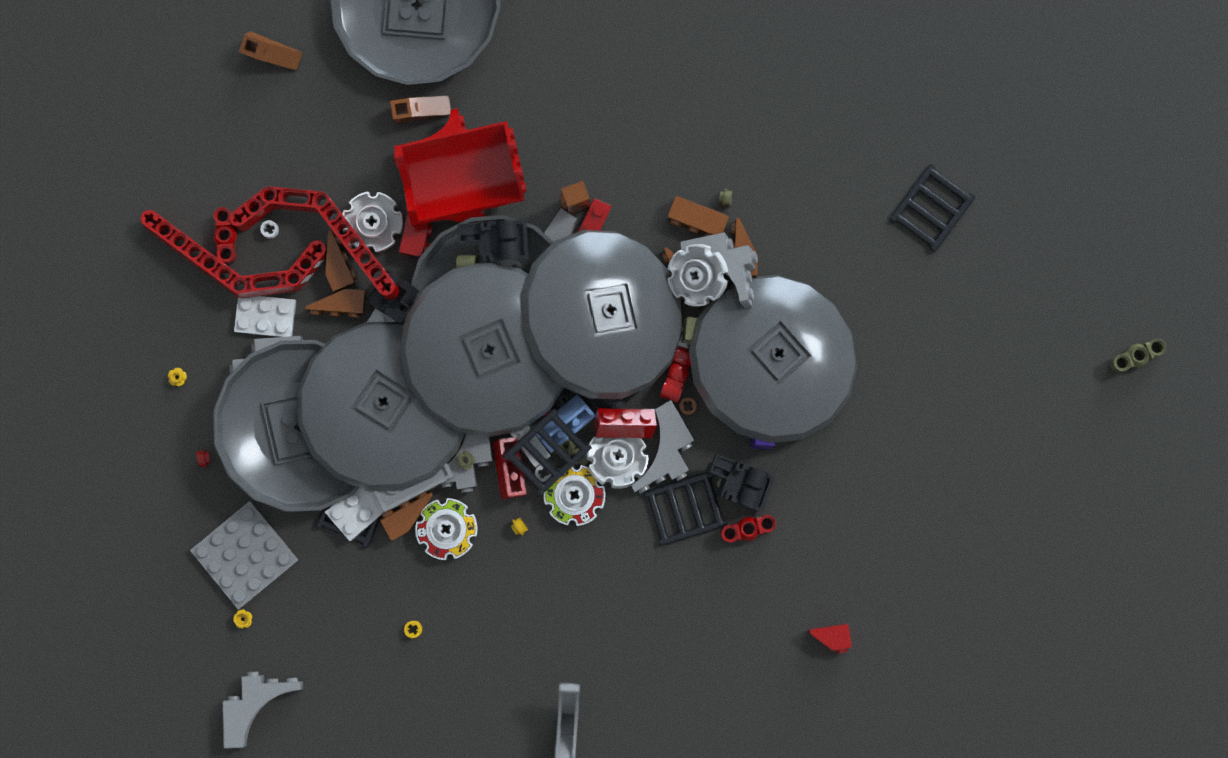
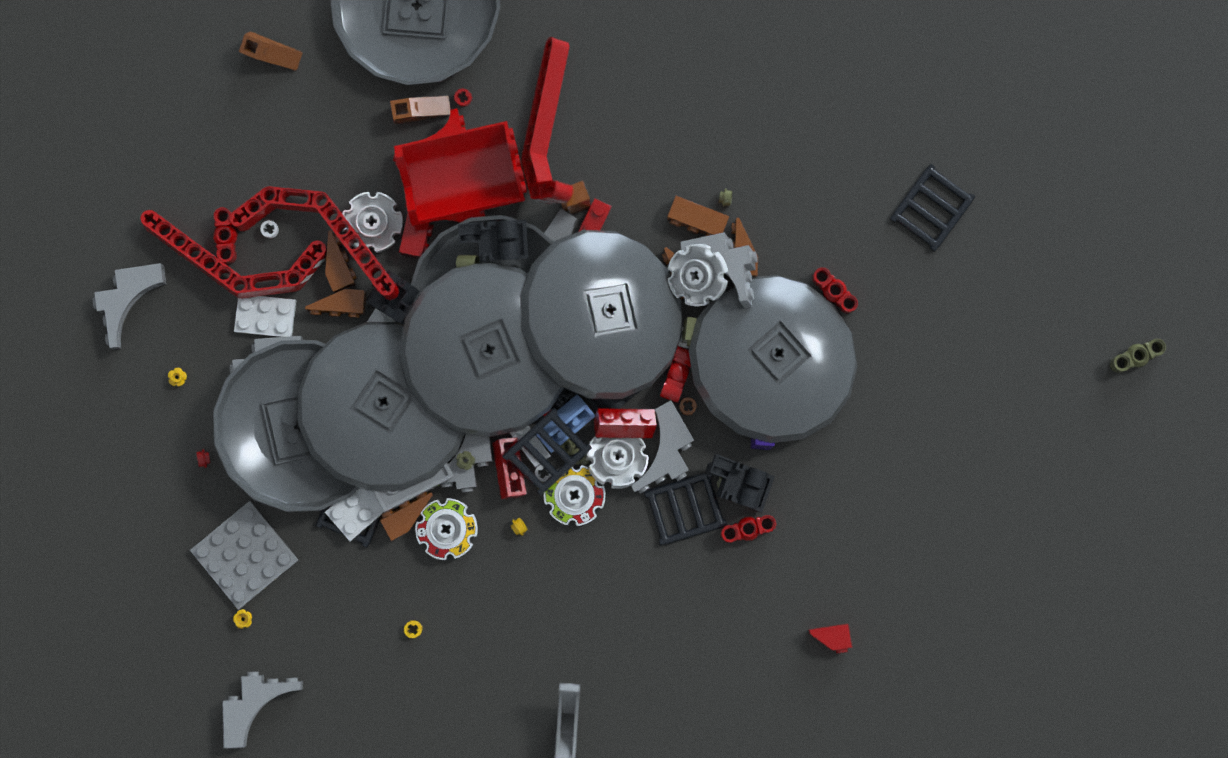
(116, 303): none -> light grey arch
(458, 100): none -> red bush
(540, 126): none -> red beam
(838, 299): none -> red piece

